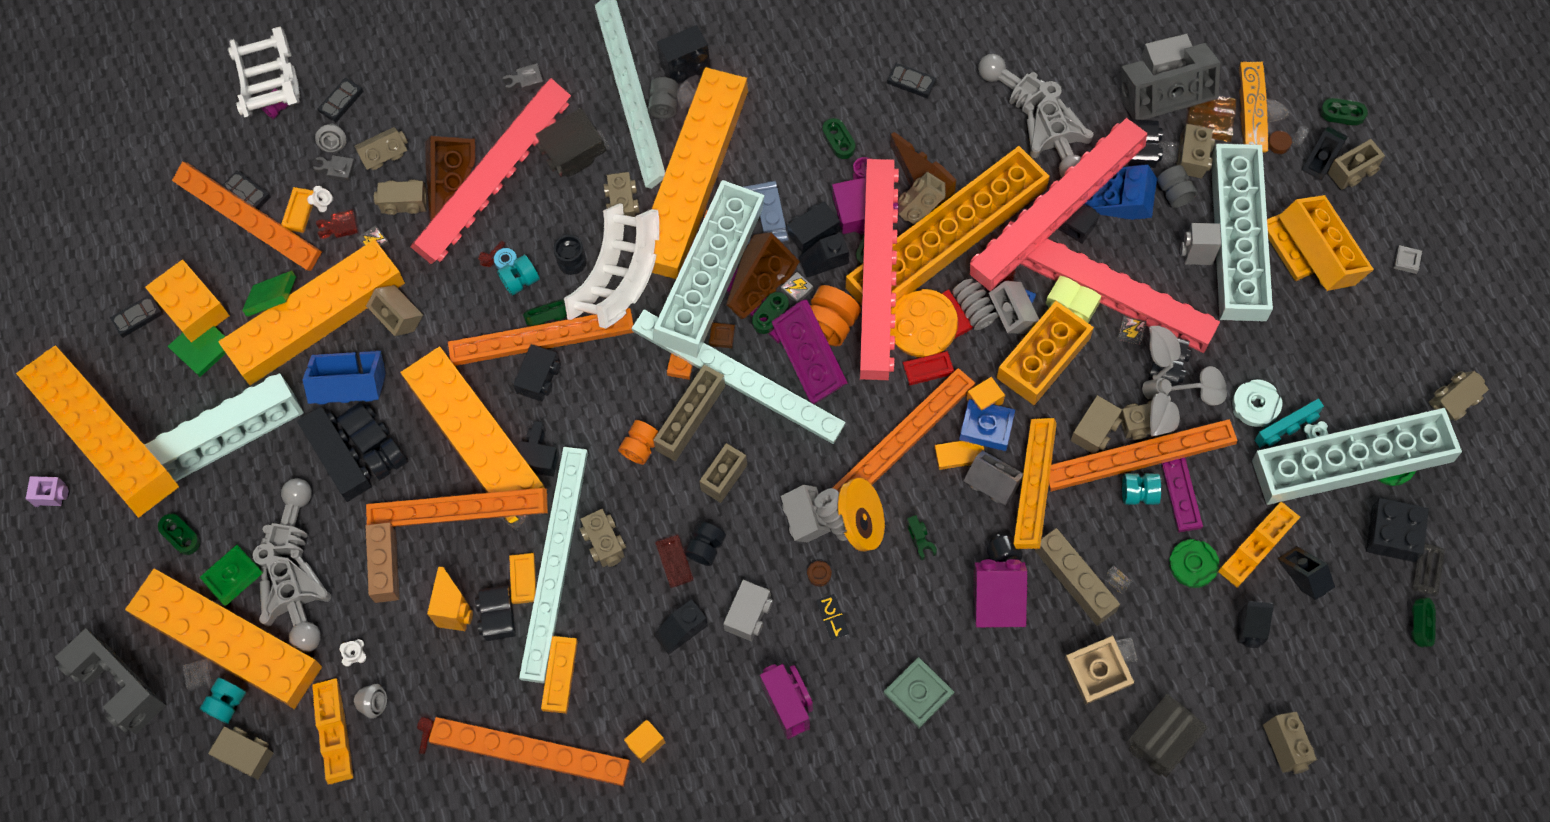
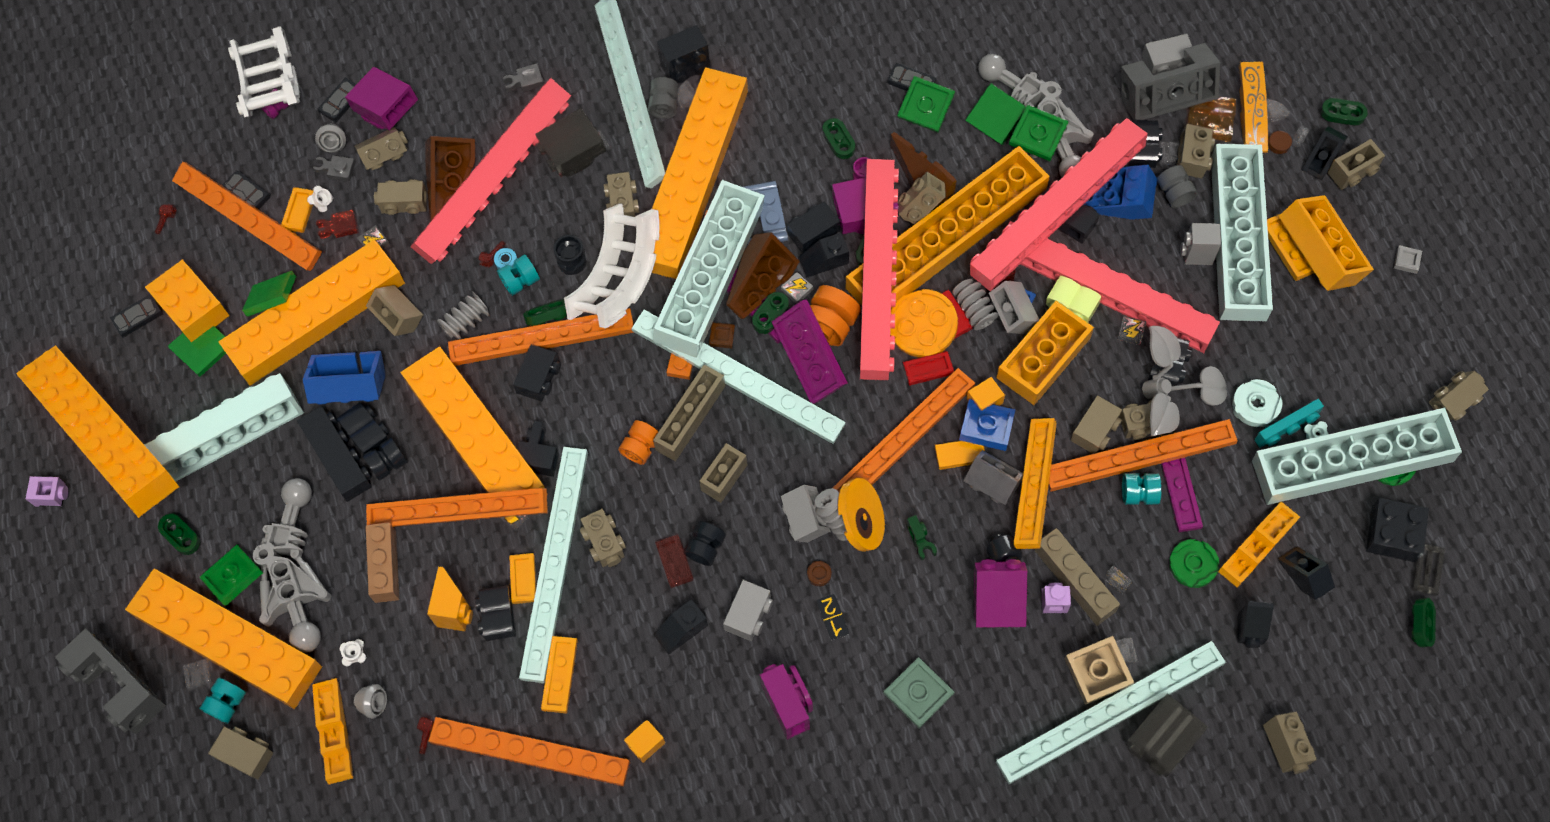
(165, 212): none -> clear red hand
(381, 99): none -> magenta brick
(463, 317): none -> light grey piece
(926, 104): none -> green tile
(996, 114): none -> green tile
(1038, 132): none -> green tile
(1056, 598): none -> lavender brick
(1110, 712): none -> light aqua plate

